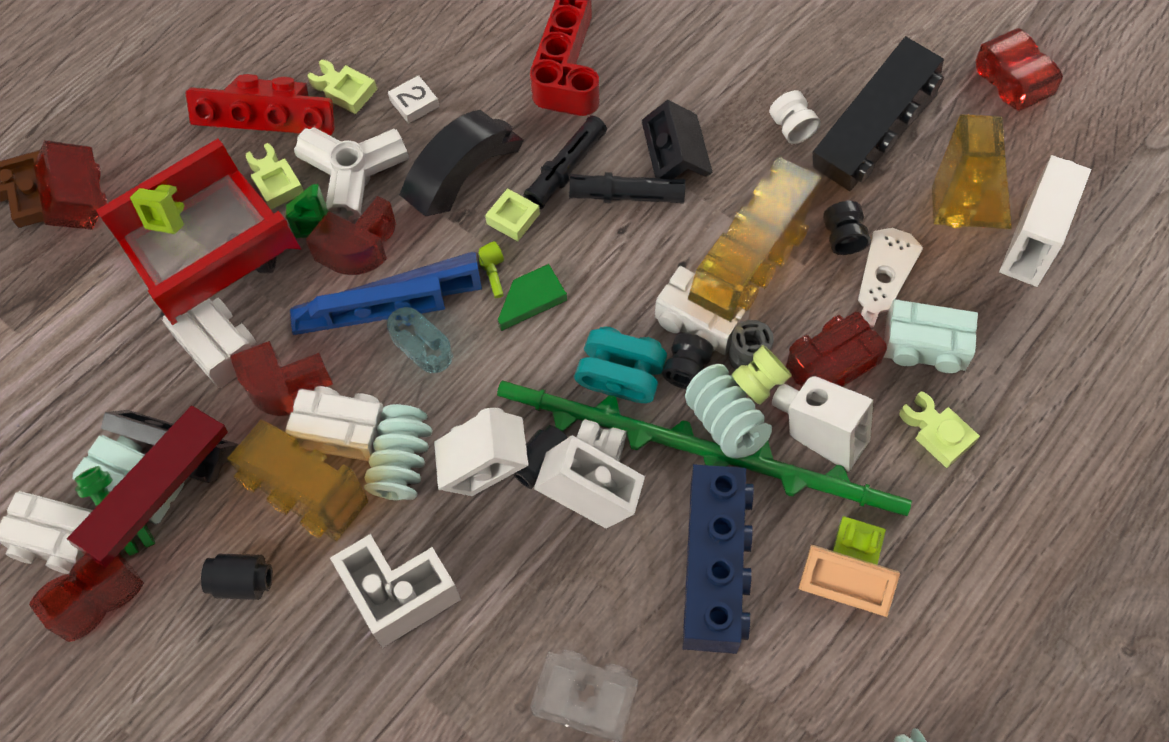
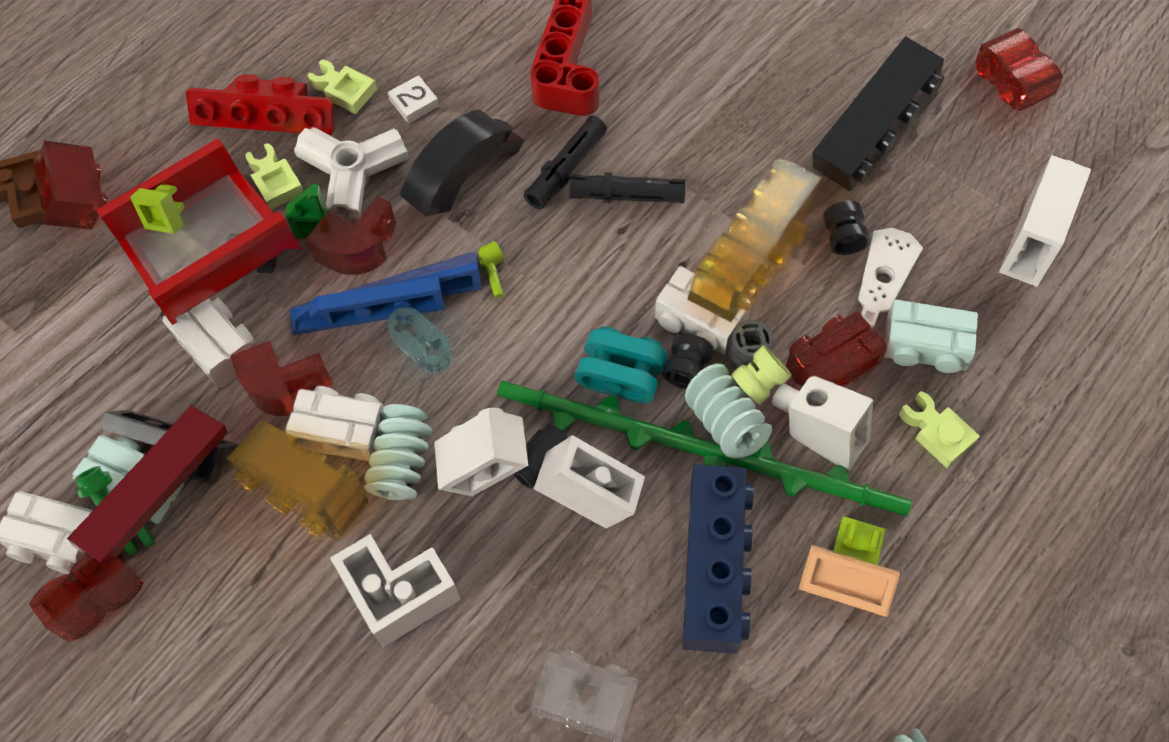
(236, 576): black brick -> none
(512, 214): yellowish green plate -> none
(531, 296): green tile -> none
(607, 441): white wheel -> none
(675, 141): black panel -> none
(792, 113): white wheel -> none
(973, 176): clear yellow wedge -> none

